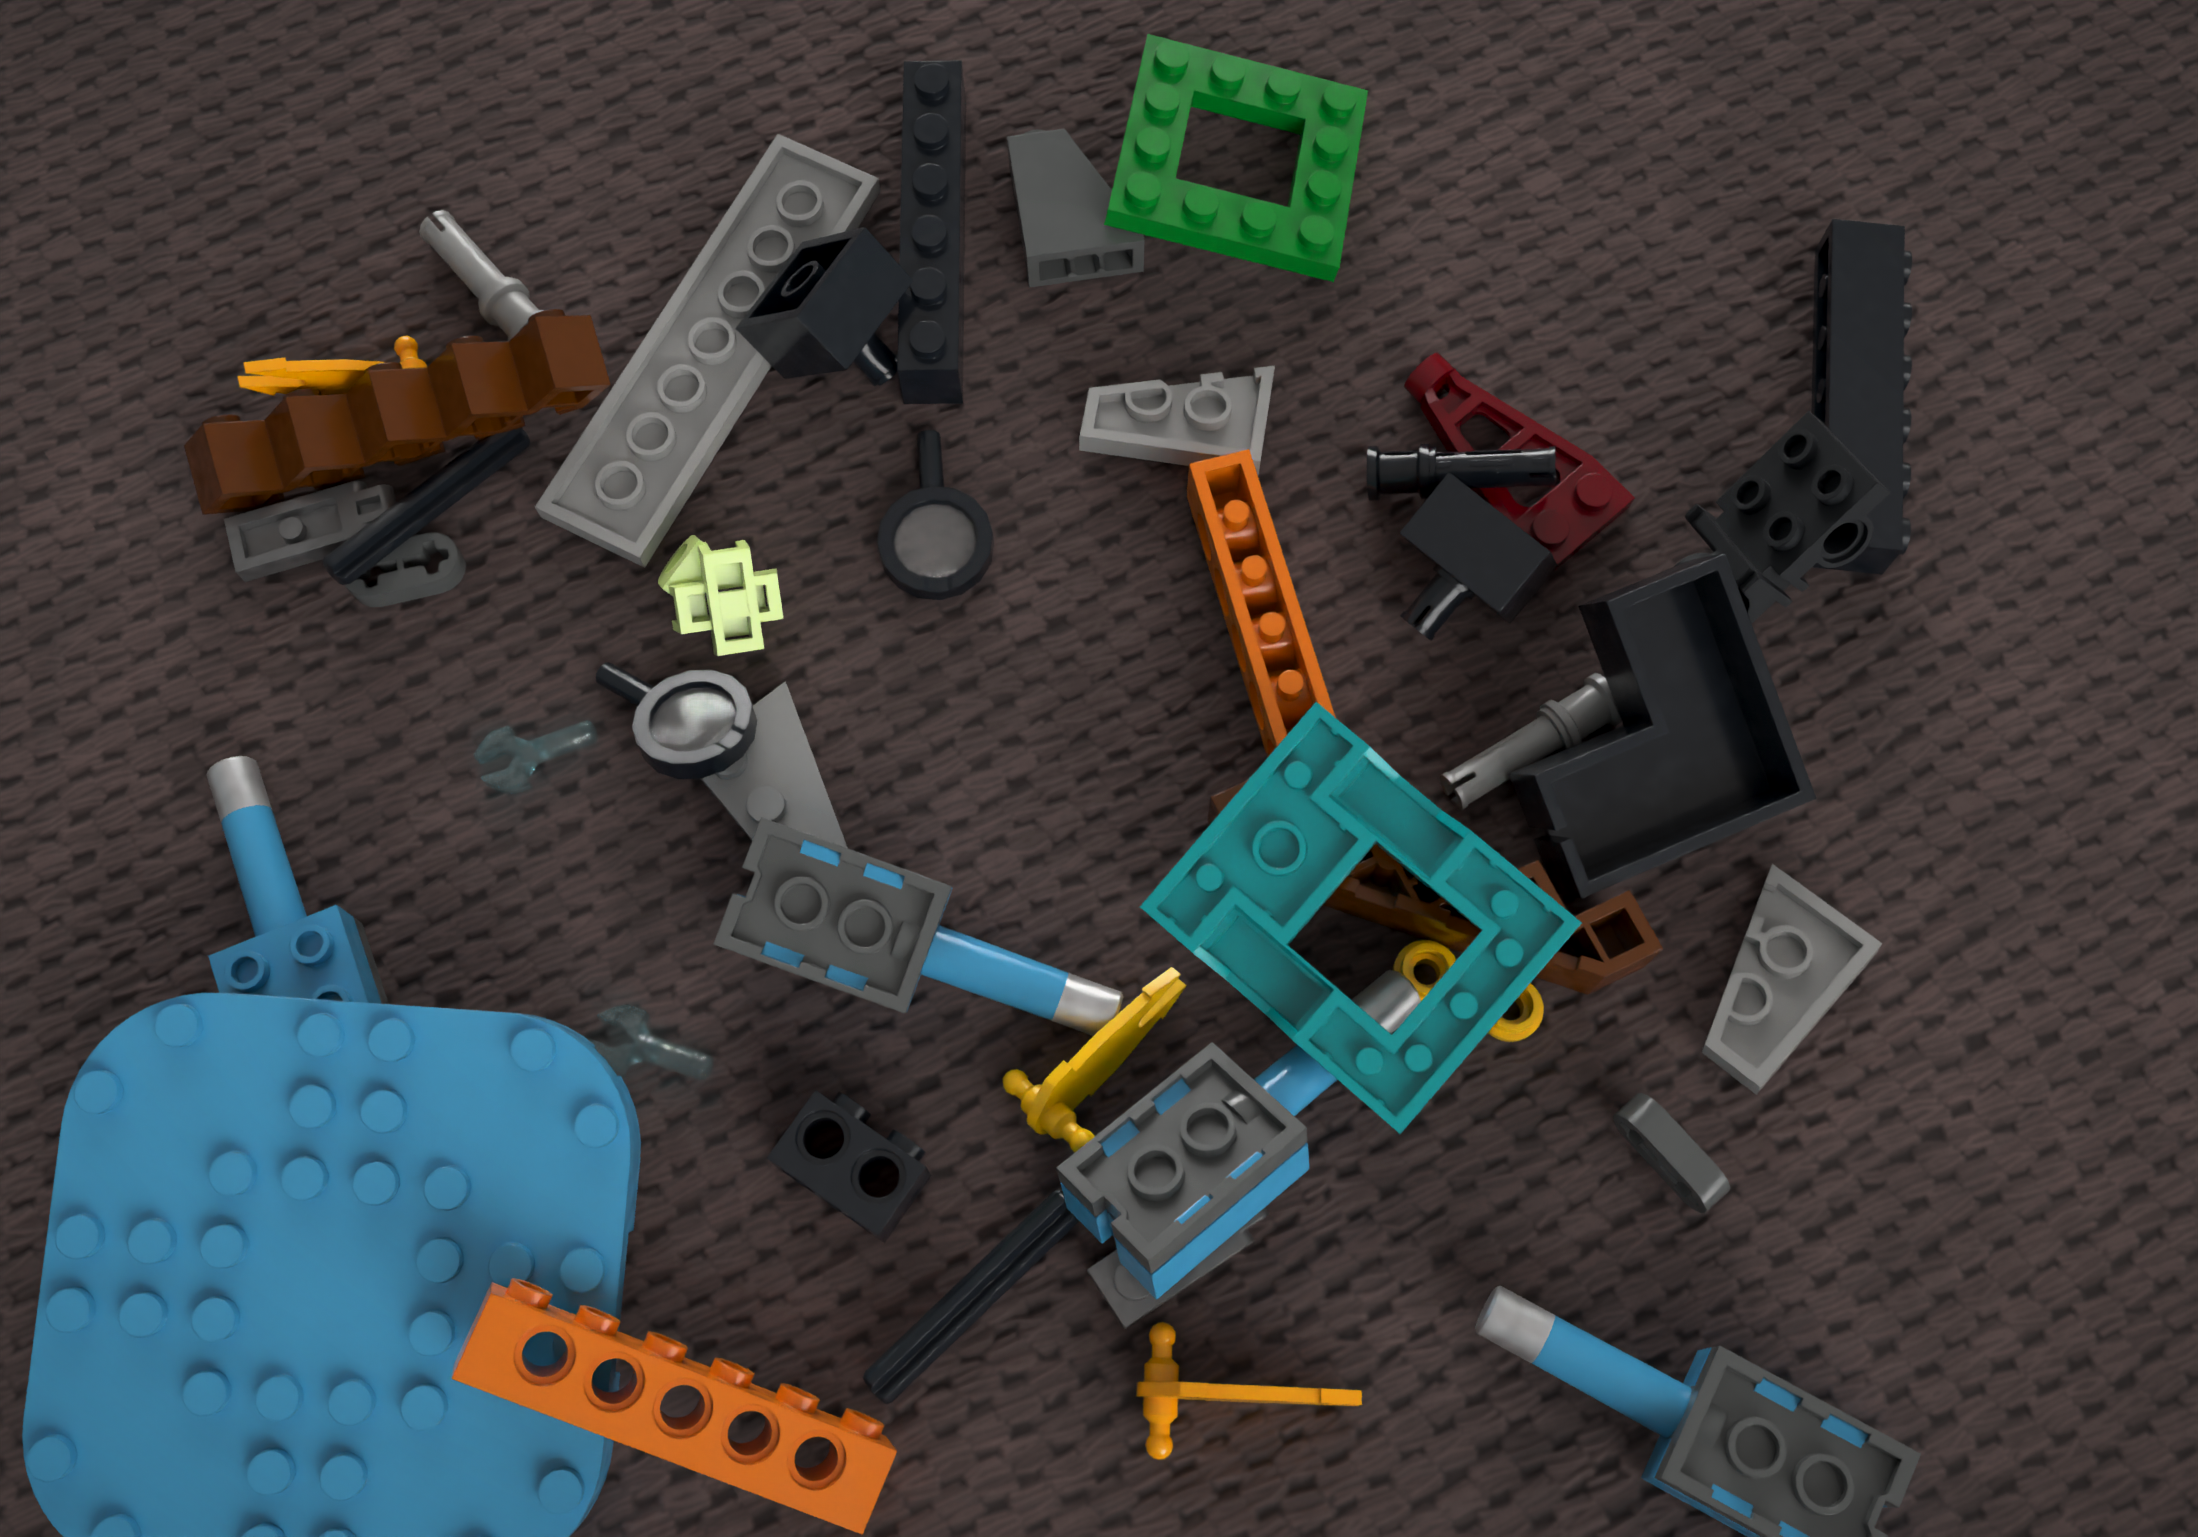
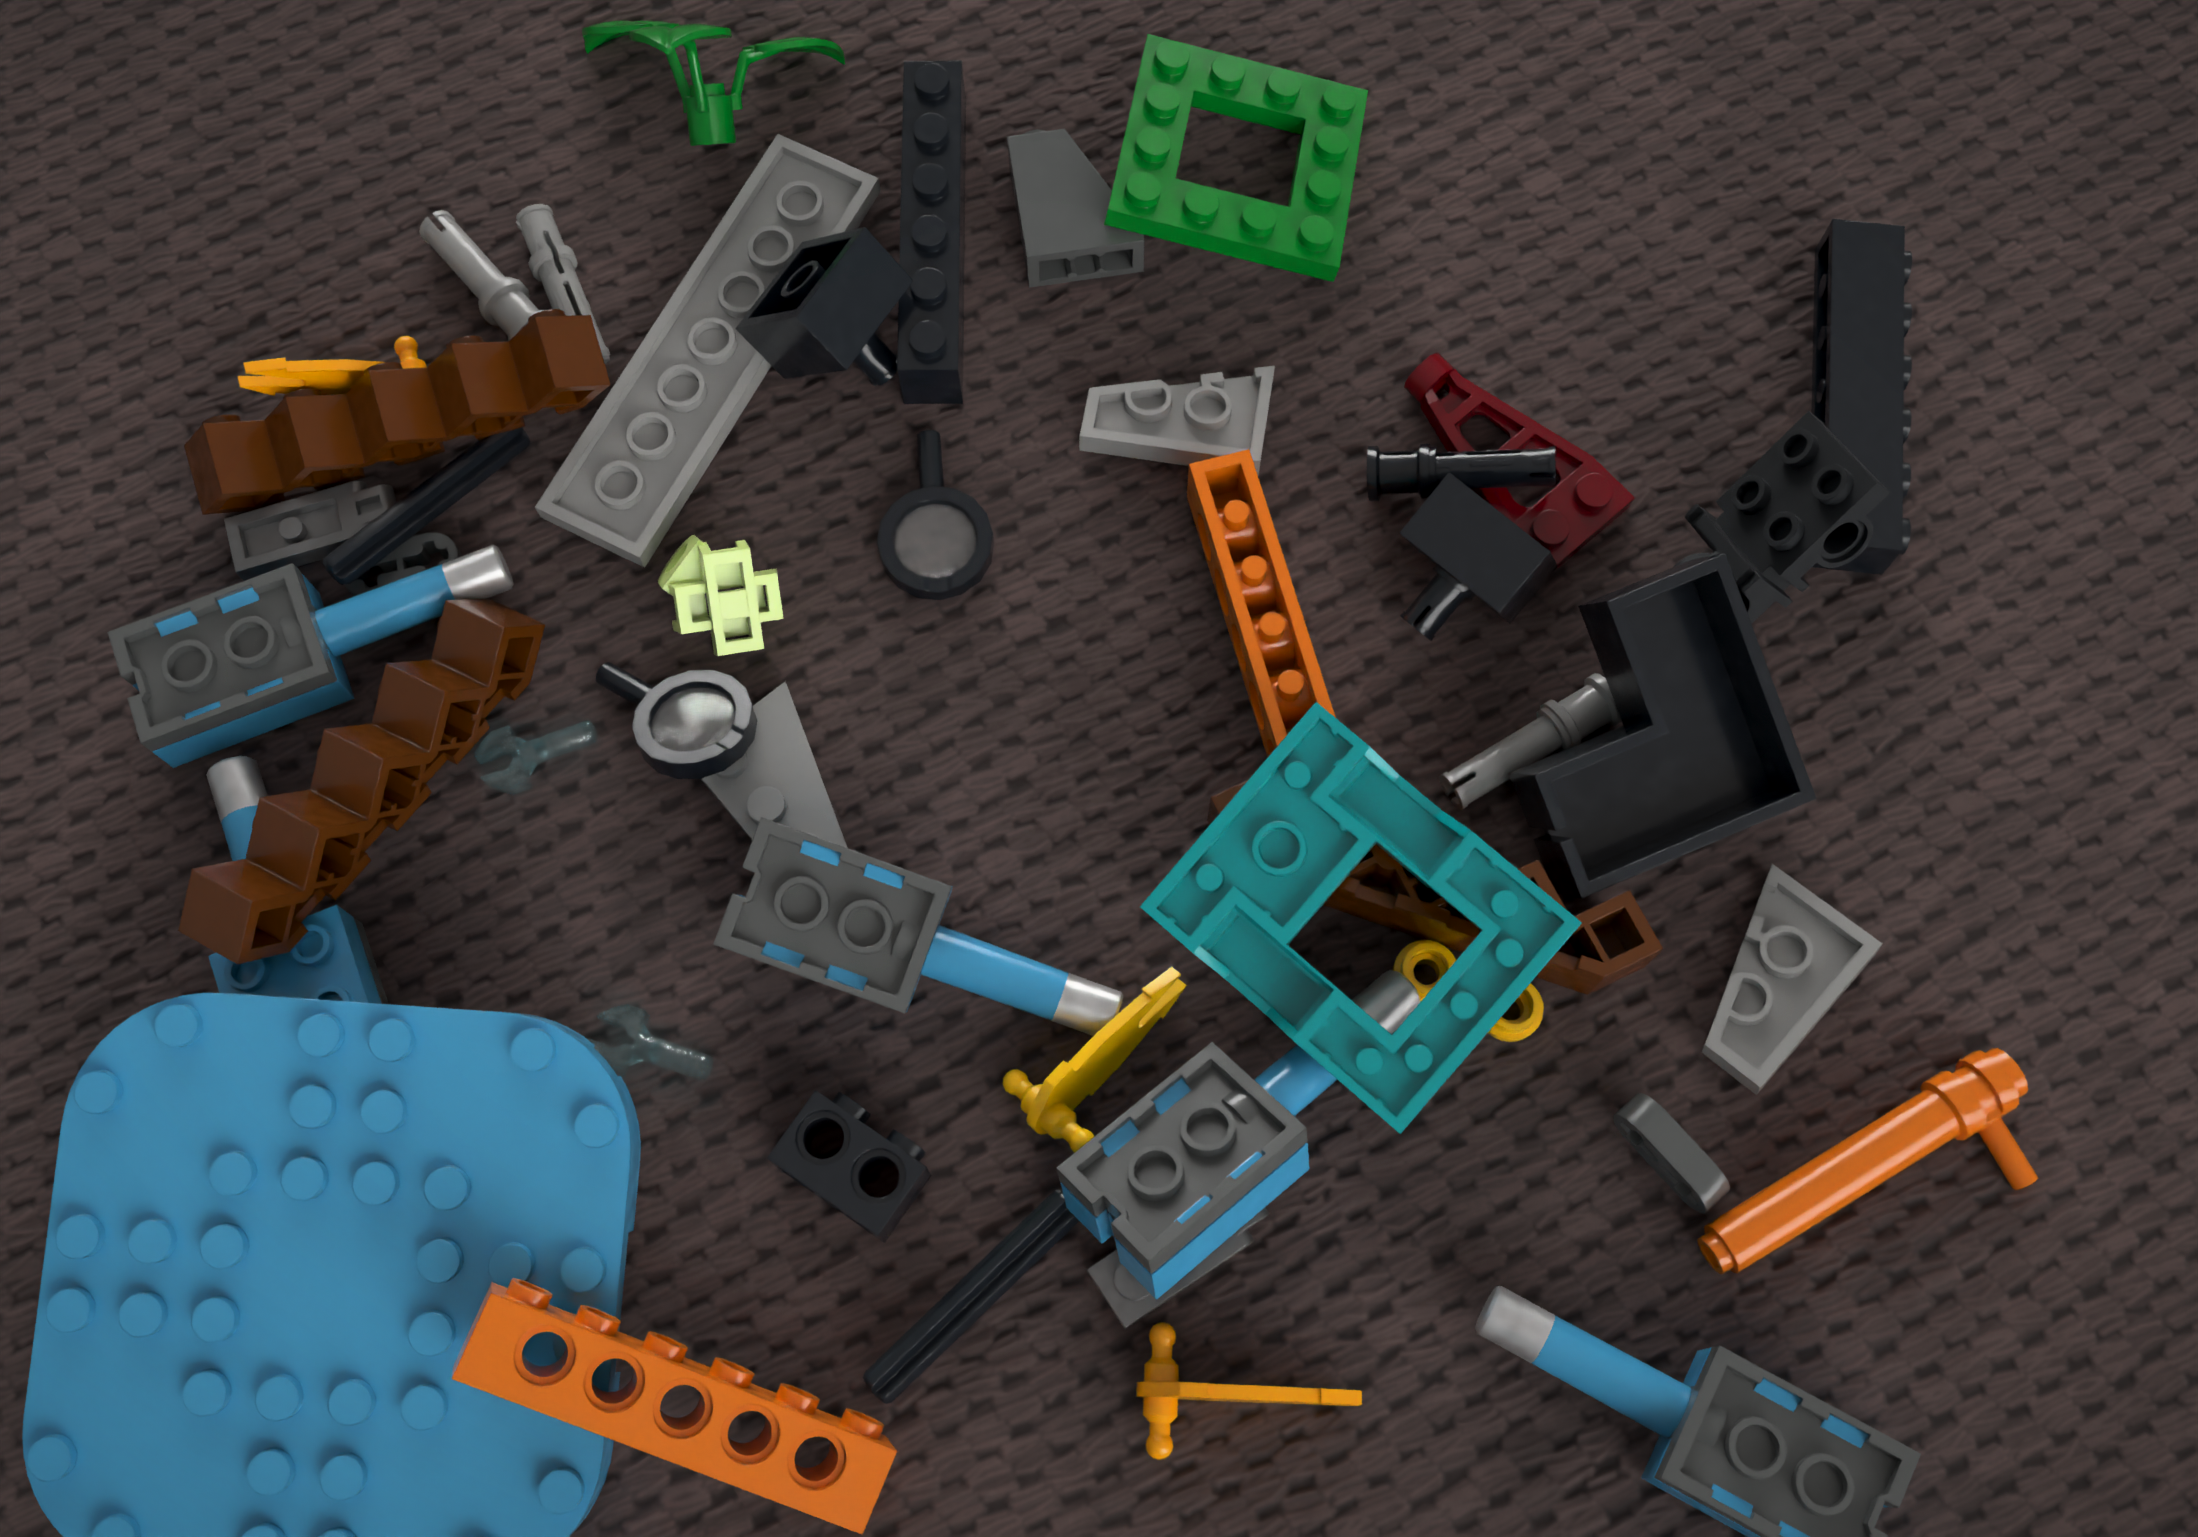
(271, 651): none -> dark grey piece
(362, 783): none -> reddish brown brick
(555, 264): none -> light grey pin
(706, 105): none -> green plant
(1946, 1108): none -> orange cylinder

